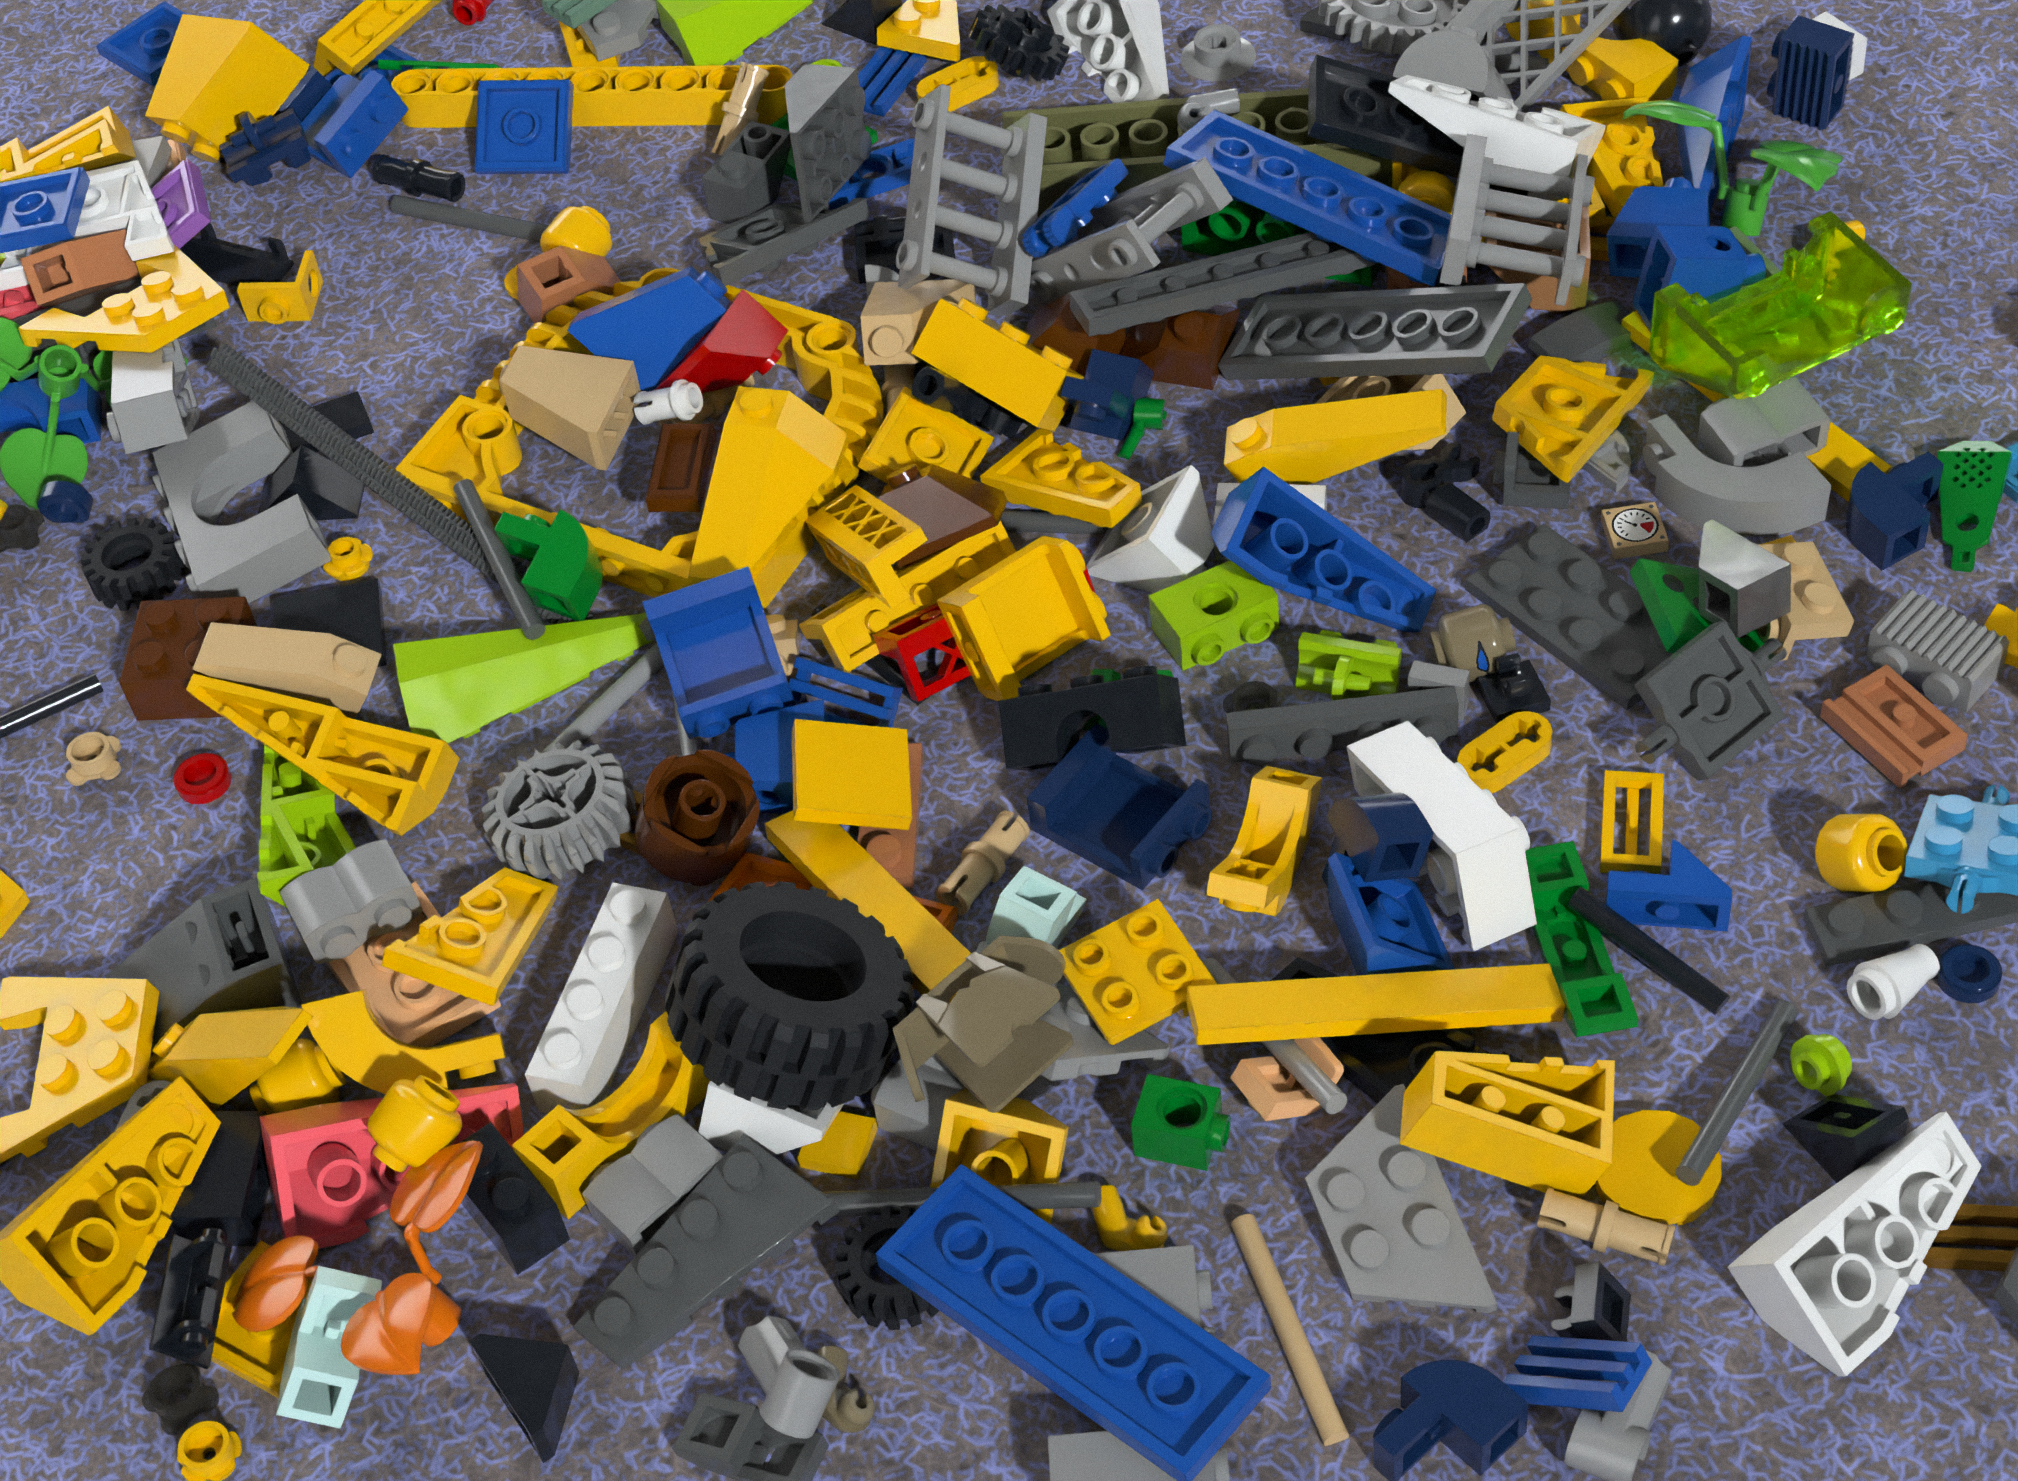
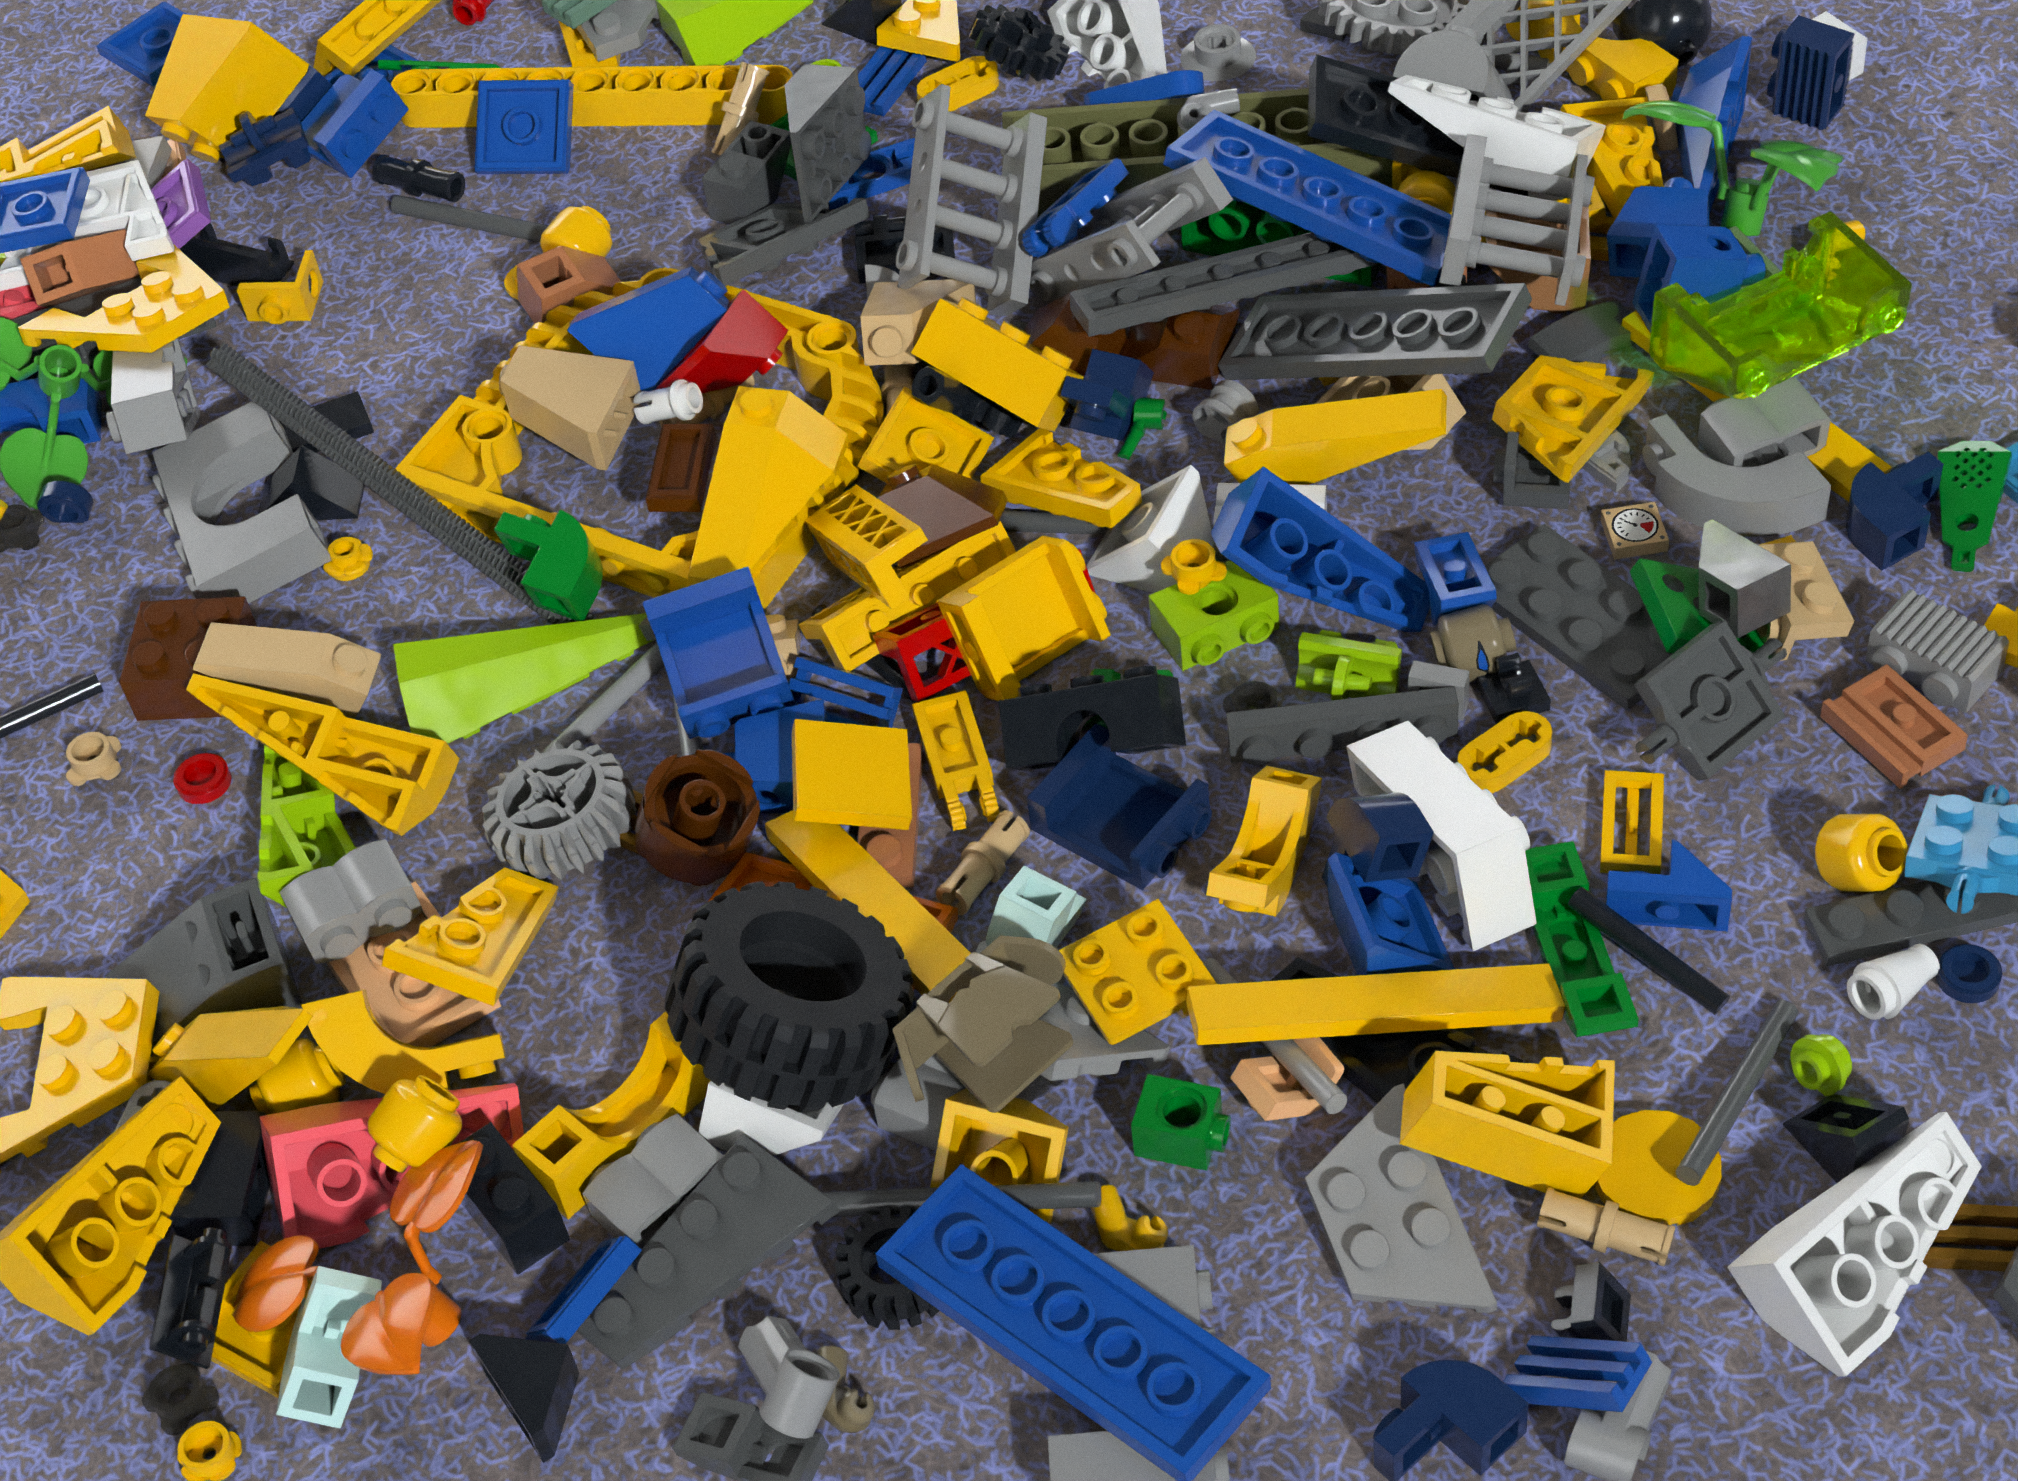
(124, 545): black tyre -> none
(345, 611): black tile -> none
(499, 559): dark grey bar -> none
(584, 1291): none -> blue tile
(603, 999): white brick -> none
(842, 1147): yellow tile -> none
(955, 754): none -> yellow hinge
(1163, 86): none -> blue beam
(1193, 566): none -> yellow plate
(1226, 406): none -> light grey wheel
(1289, 1330): tan bar -> none
(1431, 487): black bar -> none
(1453, 574): none -> blue slope
(1663, 130): none -> tan tile

